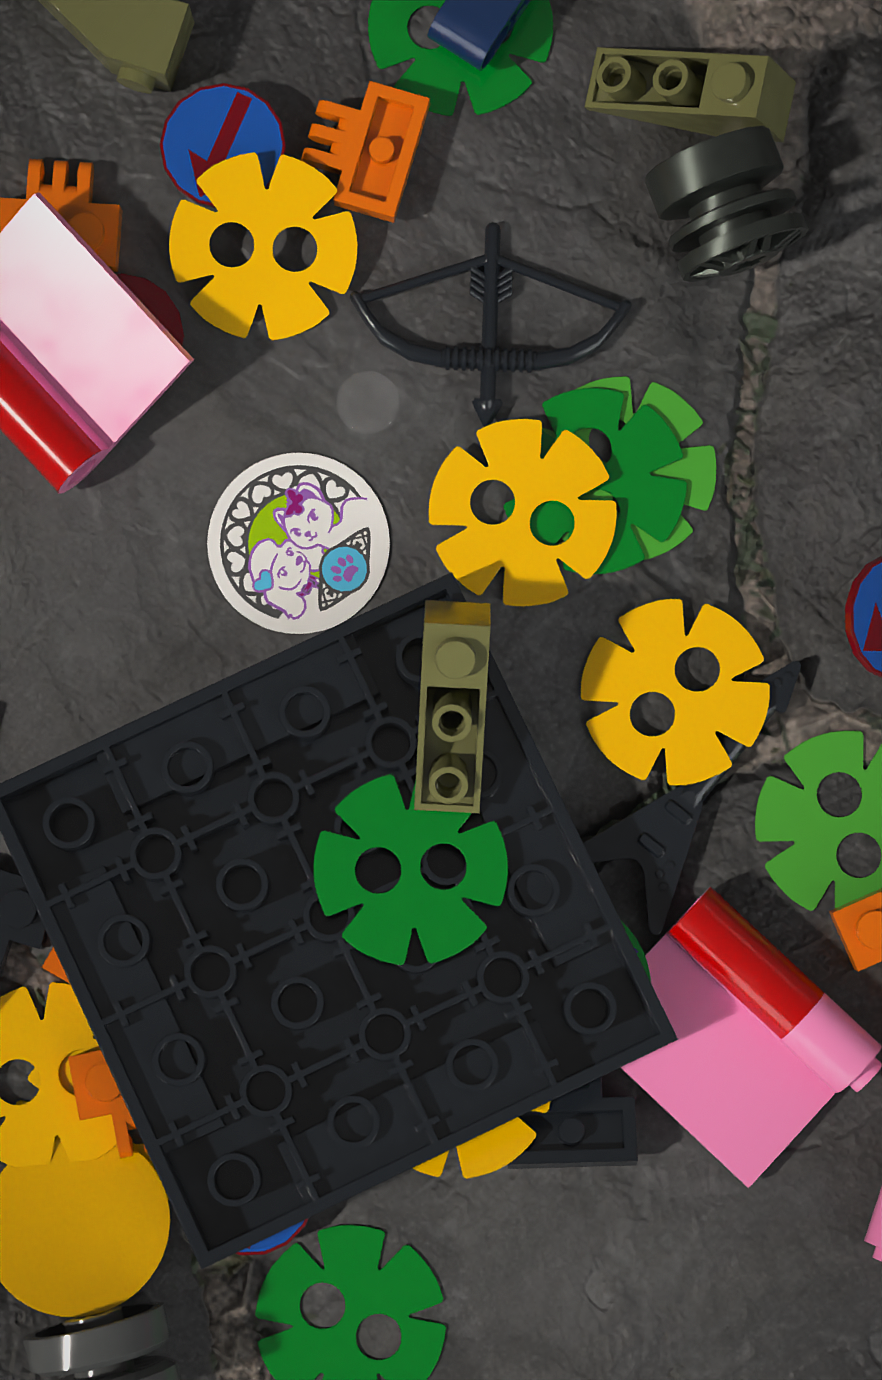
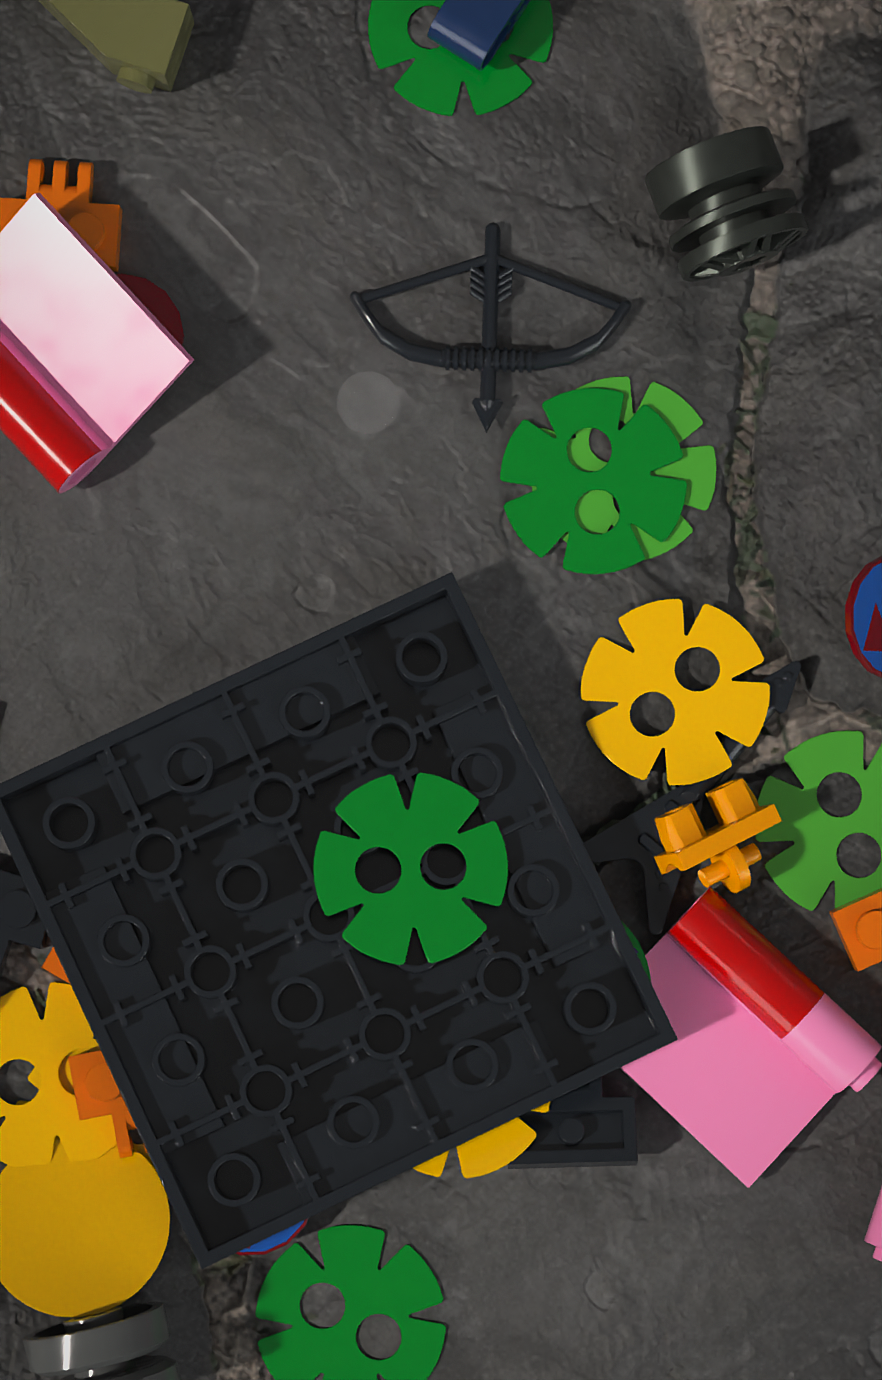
(215, 126): blue piece -> none
(291, 201): yellow piece -> none
(298, 543): sticker -> none
(370, 148): orange hinge -> none
(452, 706): olive slope -> none
(561, 476): yellow piece -> none
(692, 90): olive slope -> none
(738, 819): none -> light orange hips

